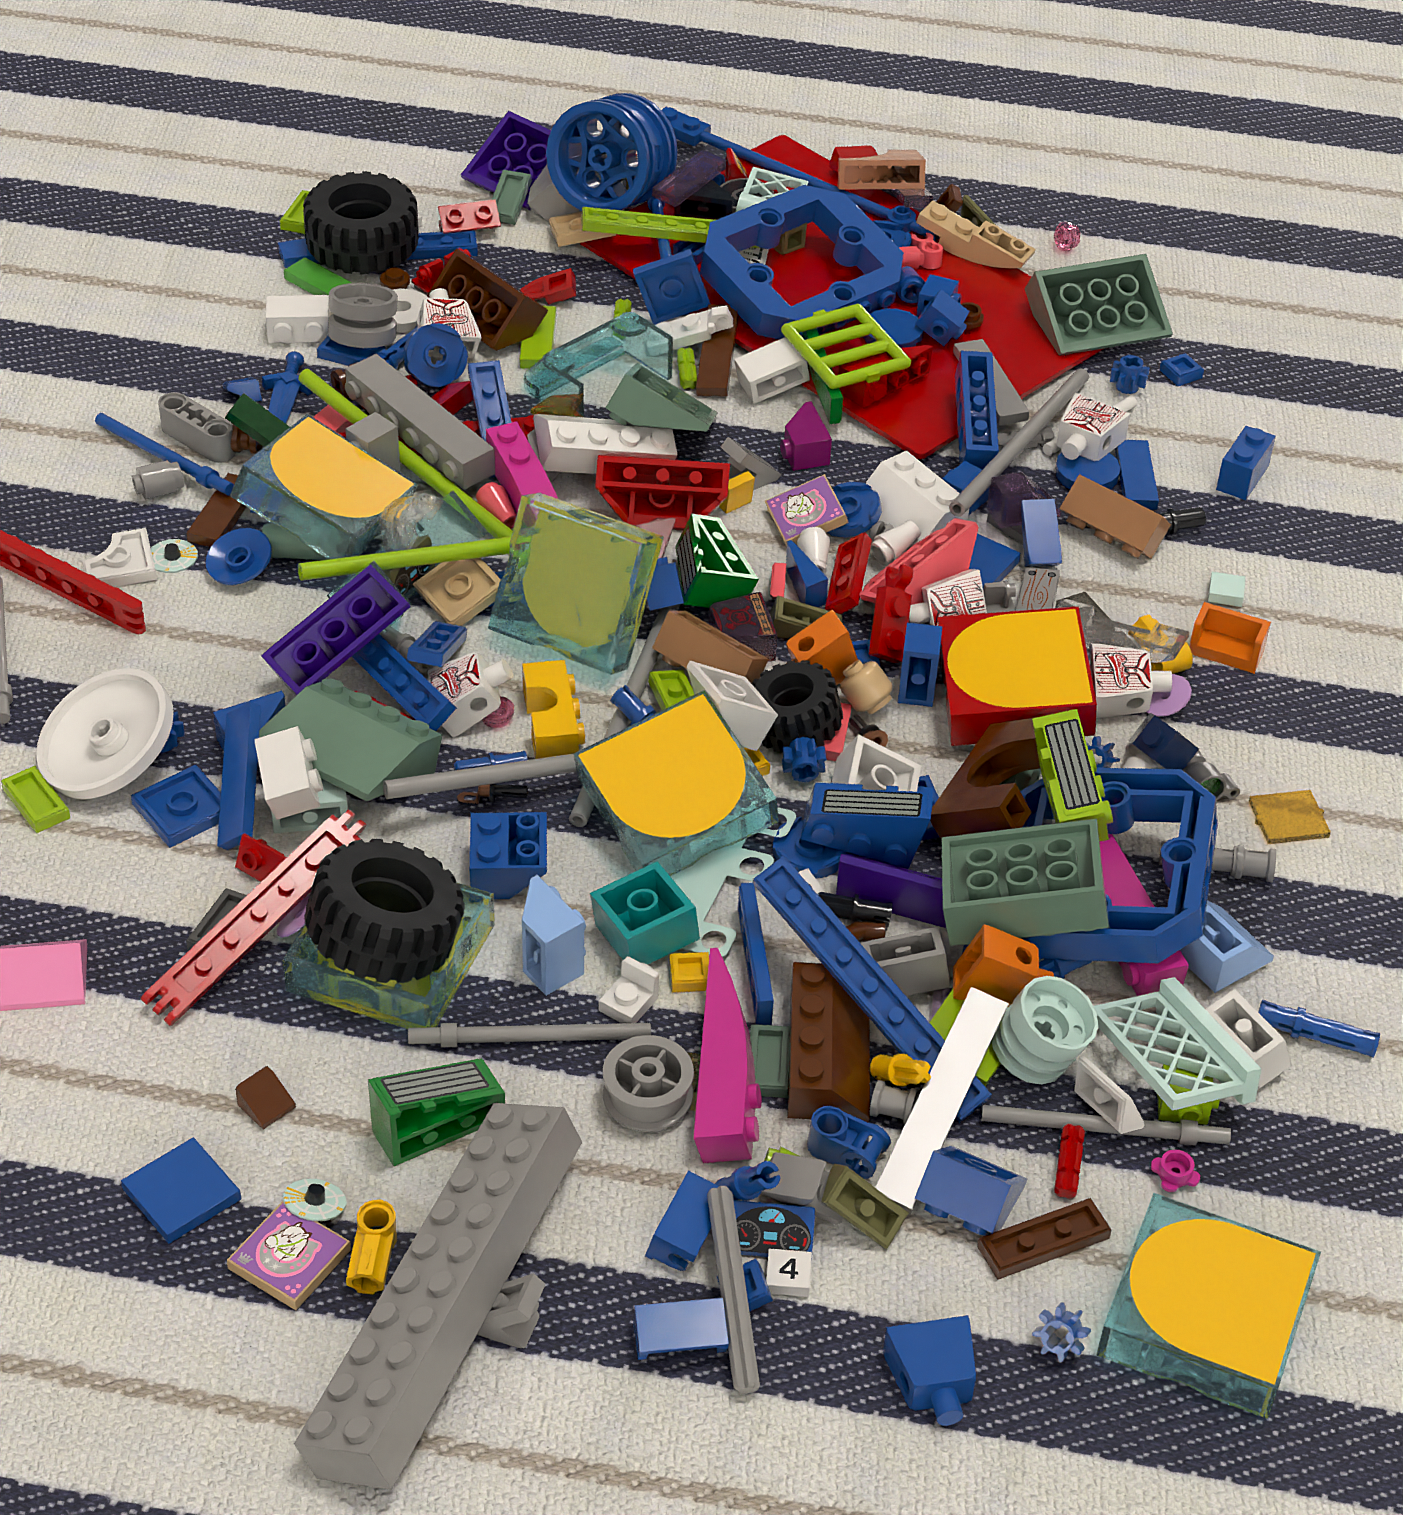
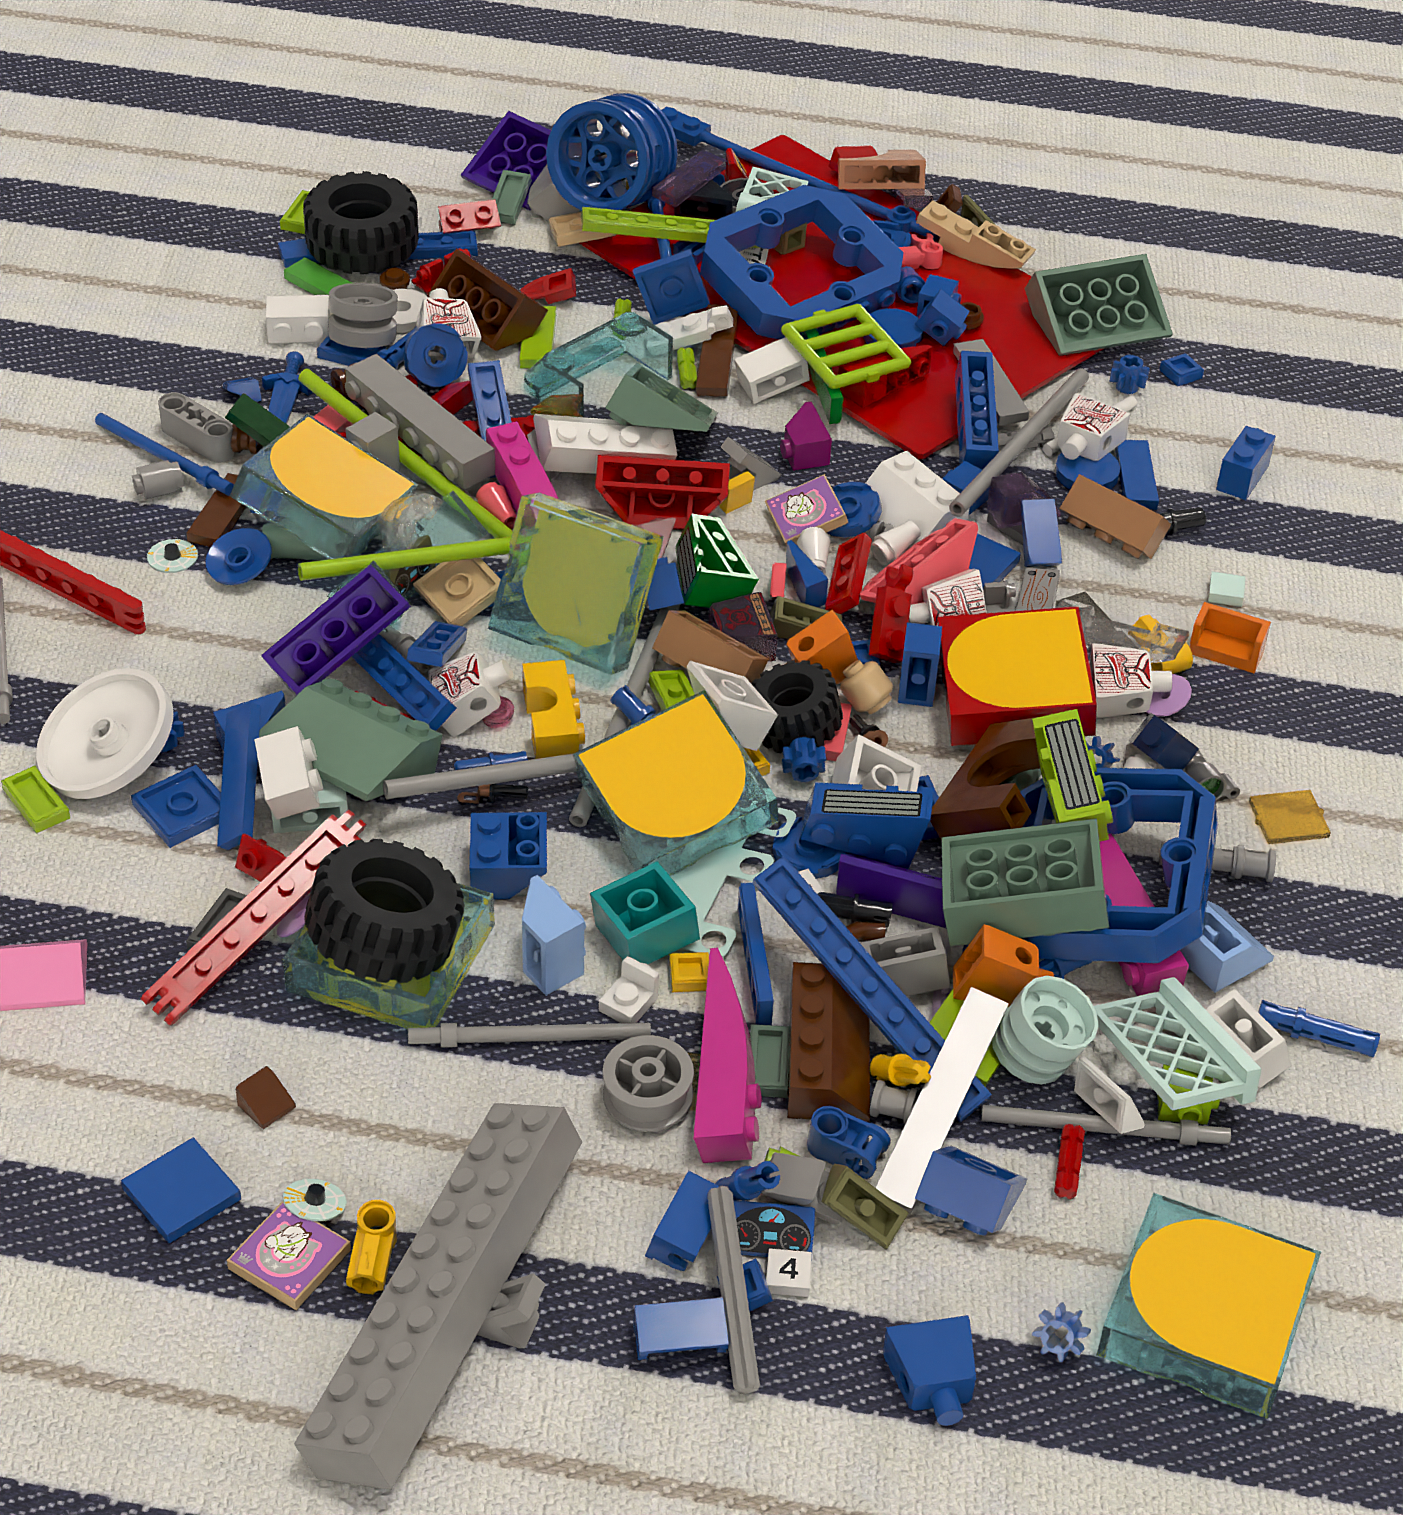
(125, 560): white tile -> none
(430, 1107): green wedge -> none
(1044, 1238): reddish brown tile -> none
(1066, 236): clear pink plate -> none
(1178, 1162): dark pink plate -> none

